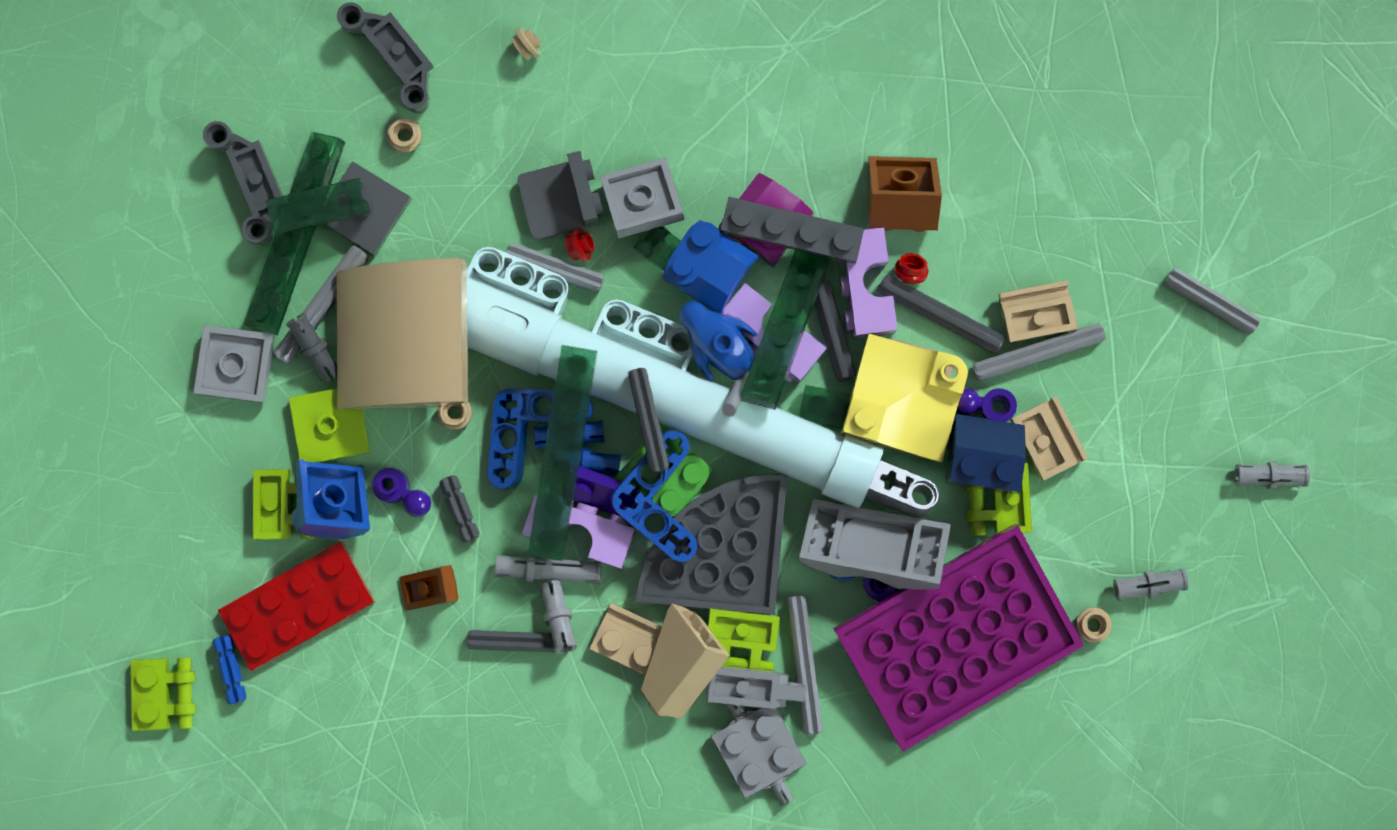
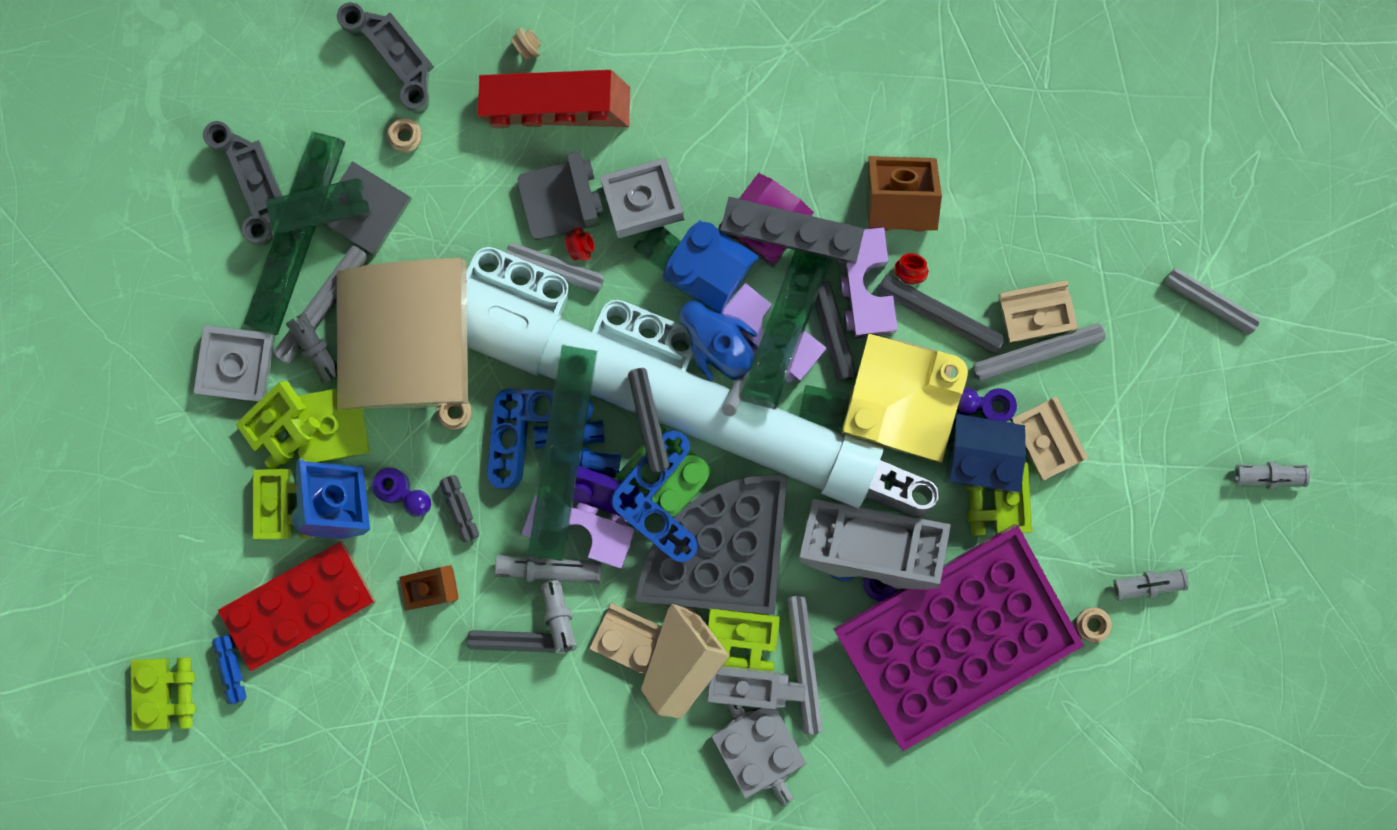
(270, 417): none -> lime plate
(554, 99): none -> red wedge

